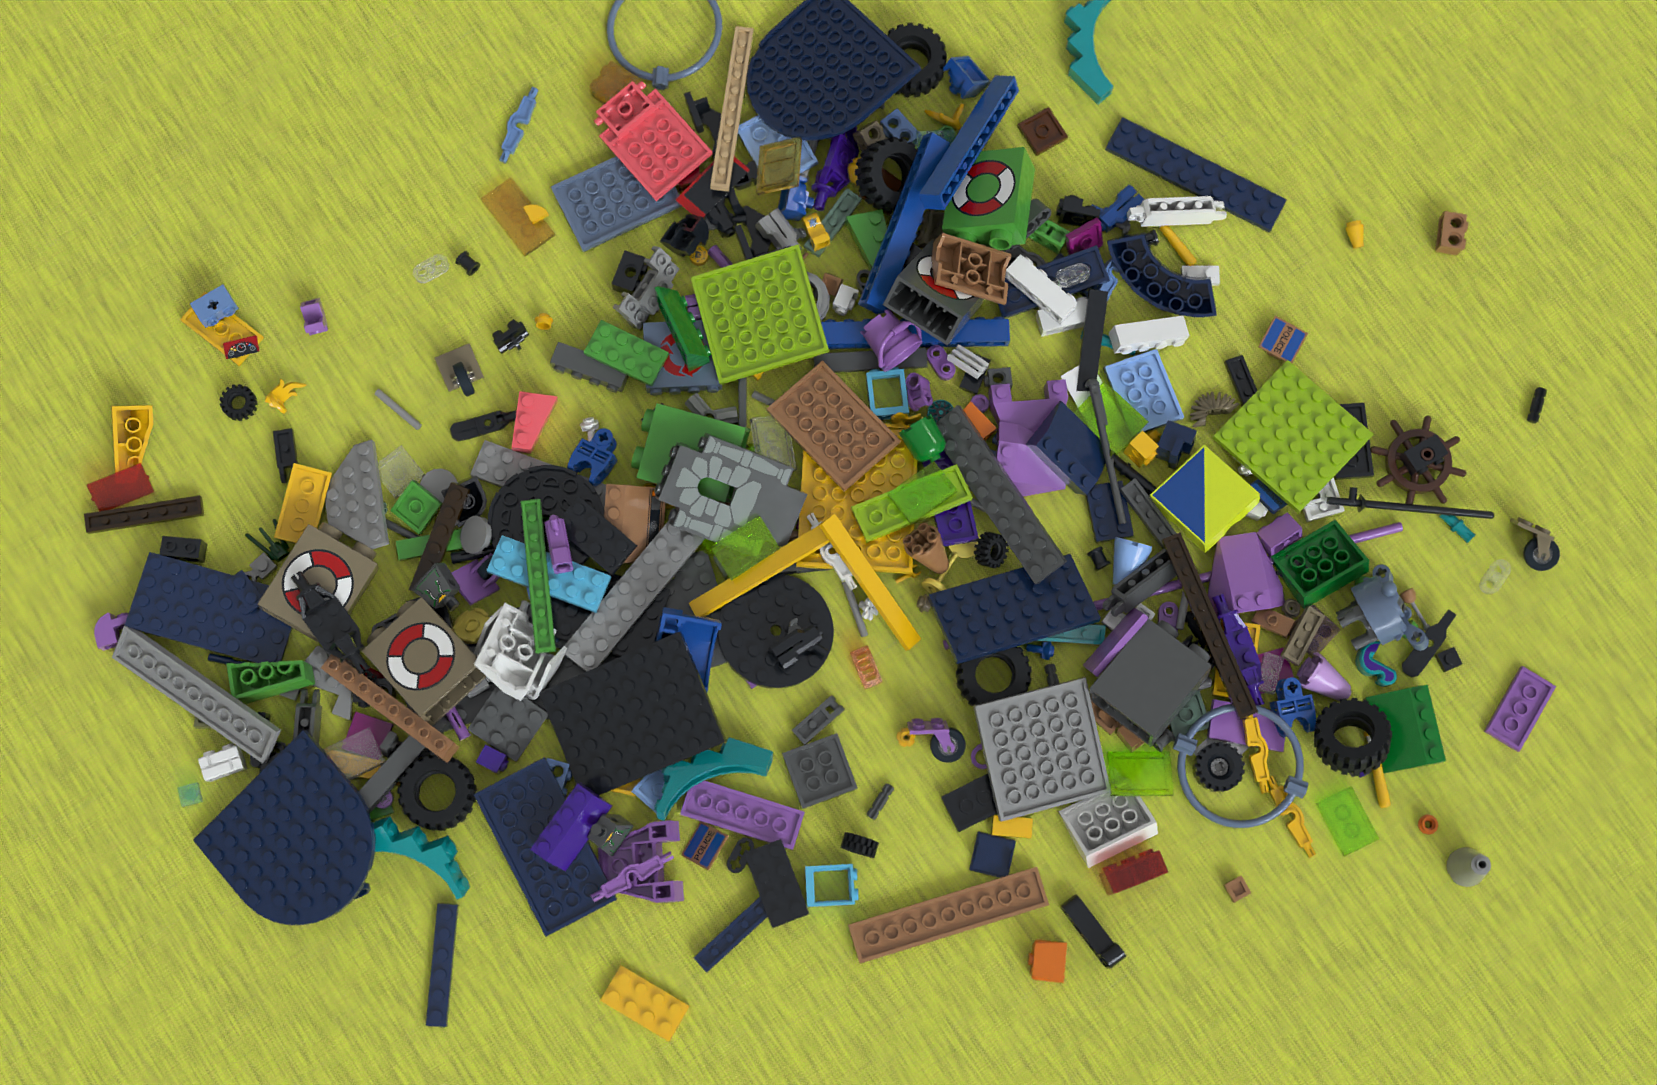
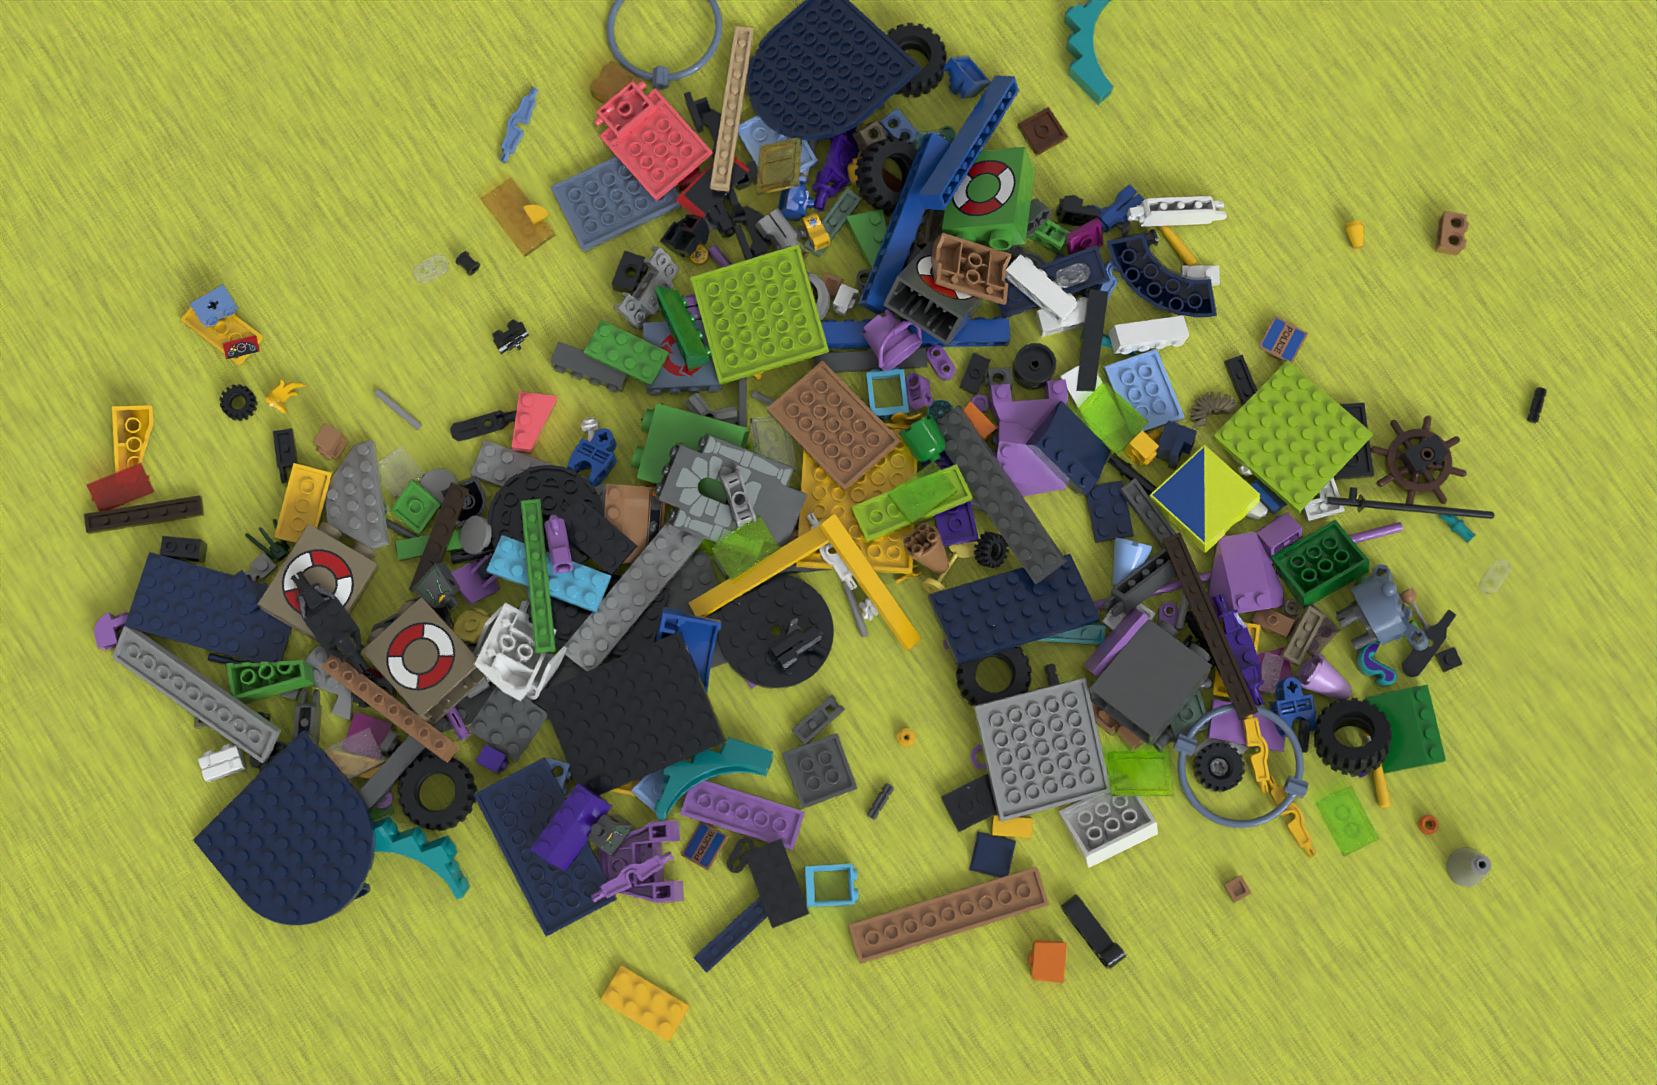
(190, 794): clear light blue plate -> none
(314, 316): medium lavender brick -> none
(330, 442): none -> medium nougat brick
(442, 965): dark blue plate -> none
(459, 369): dark tan plate -> none
(543, 321): yellow plate -> none
(733, 485): none -> light grey piece
(858, 652): clear orange slope -> none
(859, 845): black tyre -> none
(923, 603): dark tan plate -> none
(946, 743): plate -> none
(954, 122): yellow piece -> none
(969, 360): white tile -> none
(1044, 366): none -> black wheel
(1046, 649): blue plate -> none
(1098, 558): black bush -> none
(1101, 420): dark grey bar -> none
(1133, 871): clear red brick -> none
(1195, 174): dark blue plate -> none
(1304, 735): none -> black axle
(1520, 709): medium lavender tile -> none
(1541, 551): plate -> none

